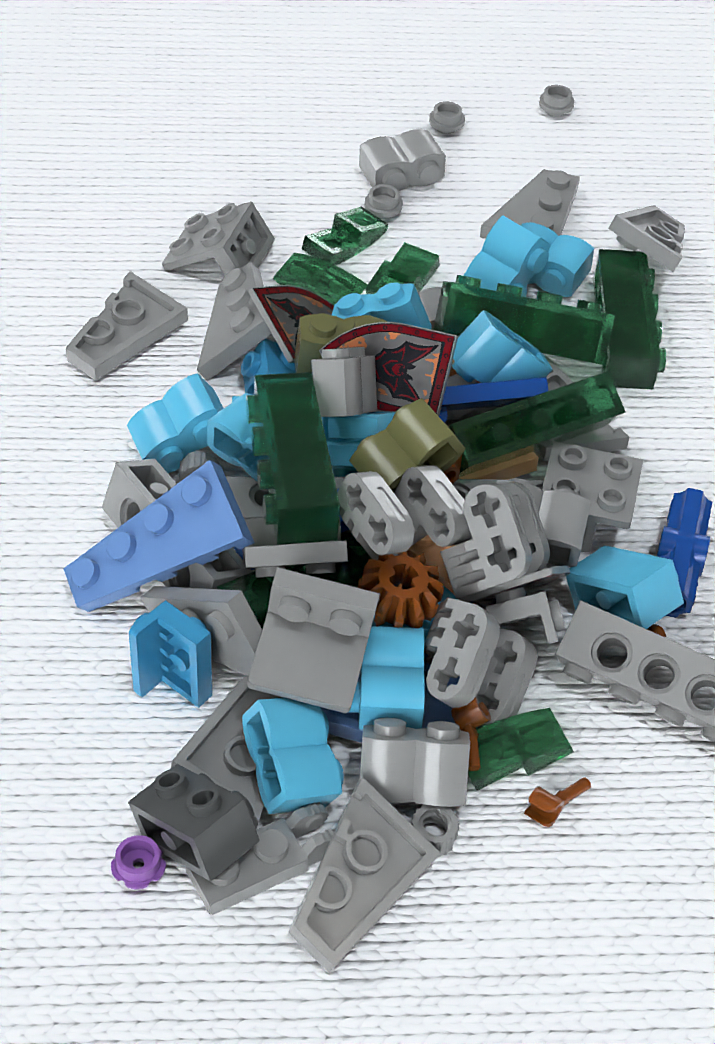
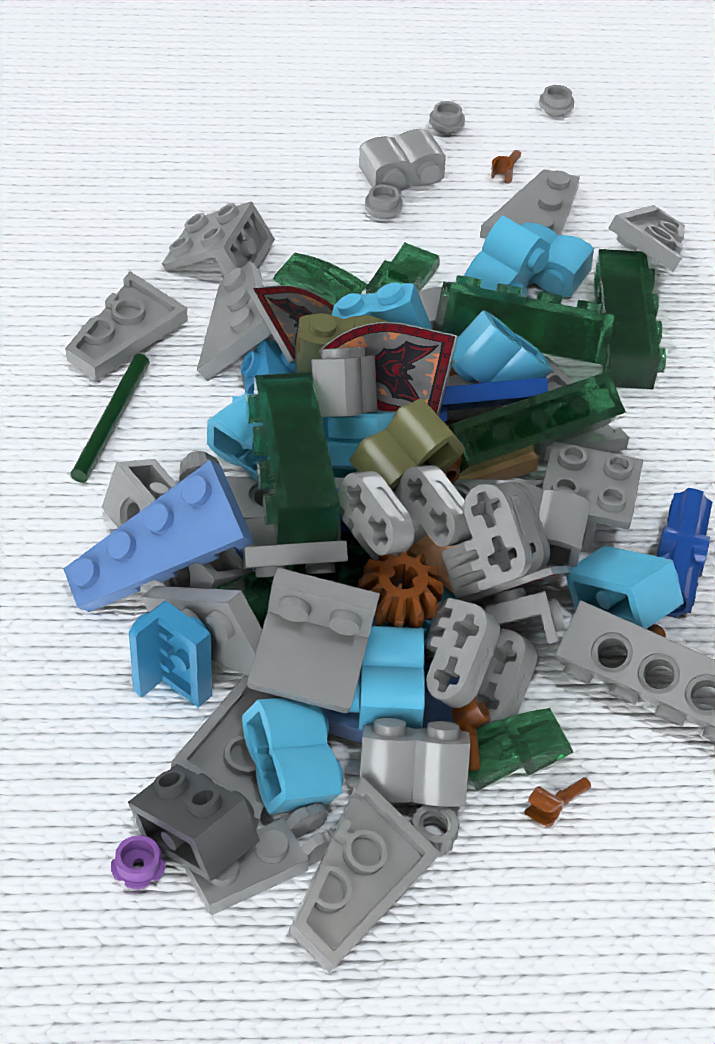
(109, 419): none -> dark green bar
(176, 423): medium azure brick -> none
(349, 236): clear green slope -> none
(505, 165): none -> dark orange hand

